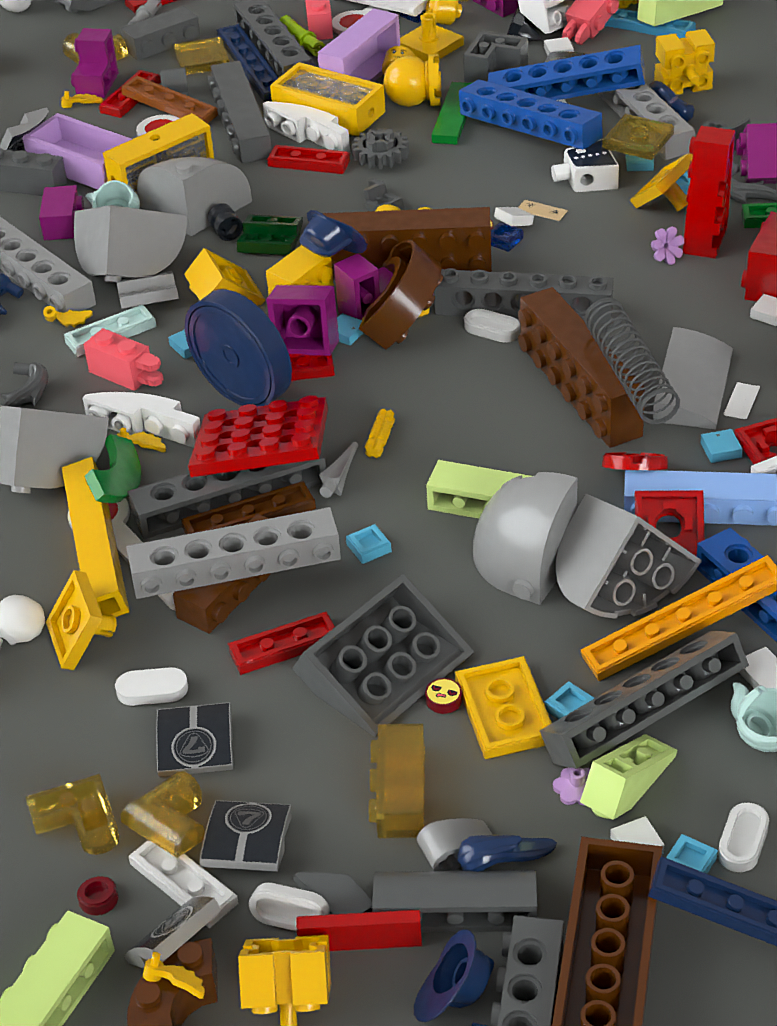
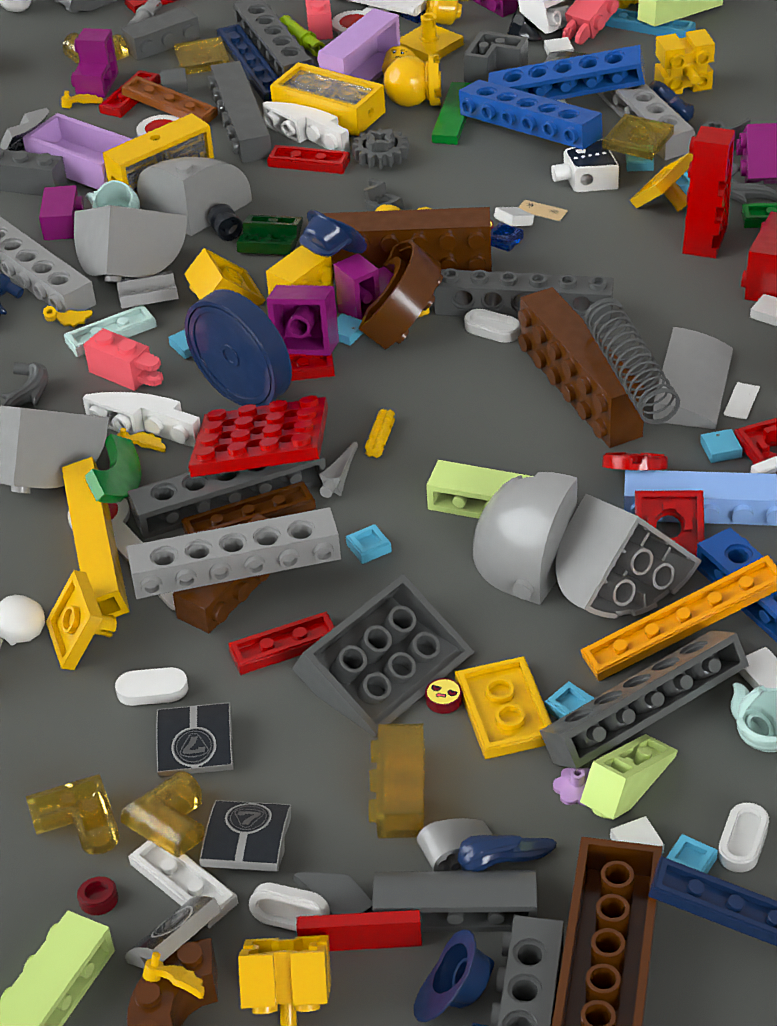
(667, 245): lavender plant -> none

